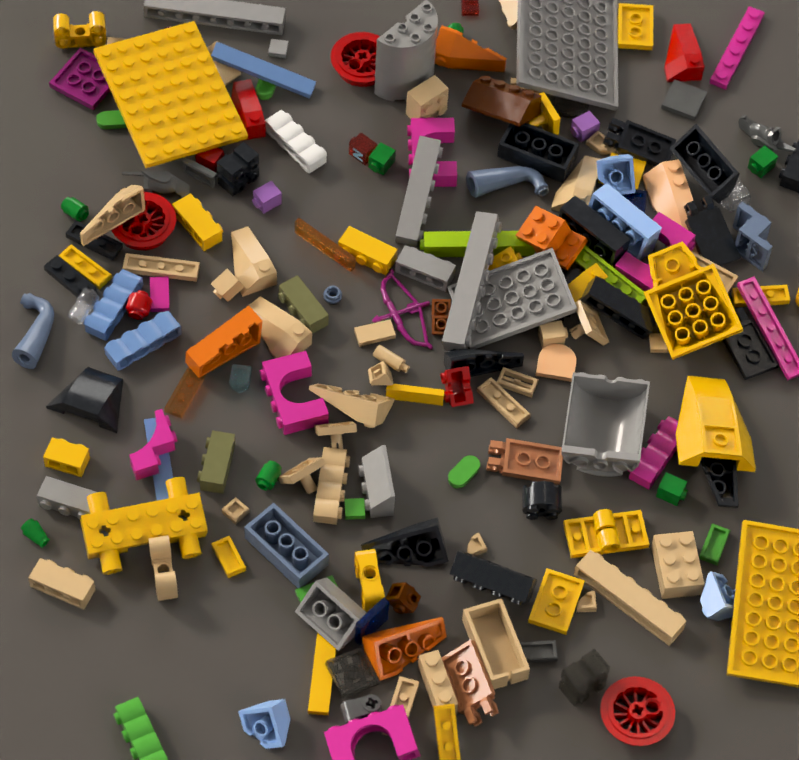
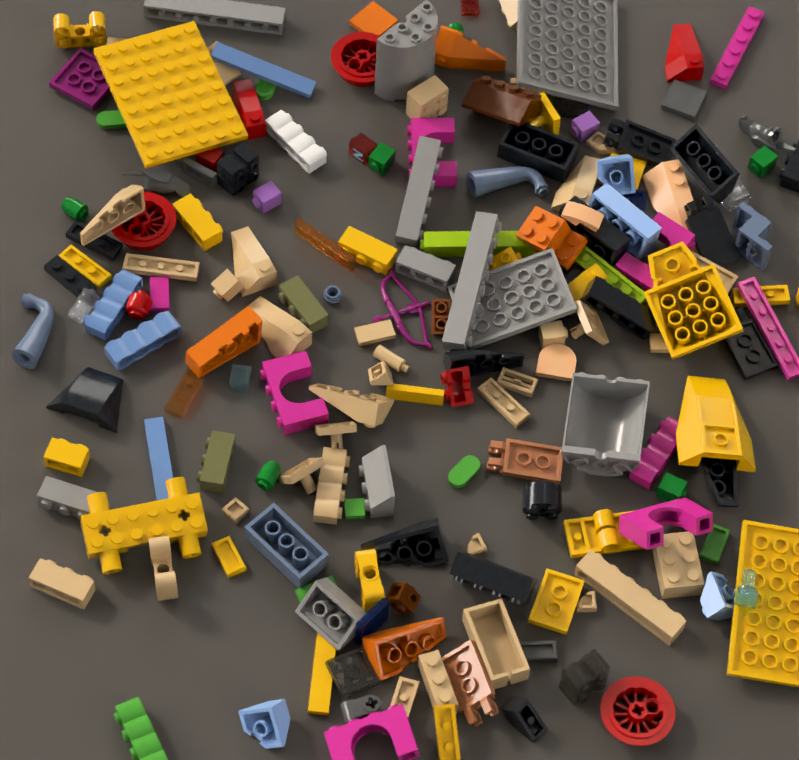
(35, 532): green cone -> none
(146, 460): dark pink arch -> none
(278, 48): light grey tile -> none
(373, 20): none -> orange tile
(523, 717): none -> black slope
(579, 213): none -> light nougat slope
(635, 26): yellow plate -> none
(647, 524): none -> dark pink arch
(746, 594): none -> clear light blue axle

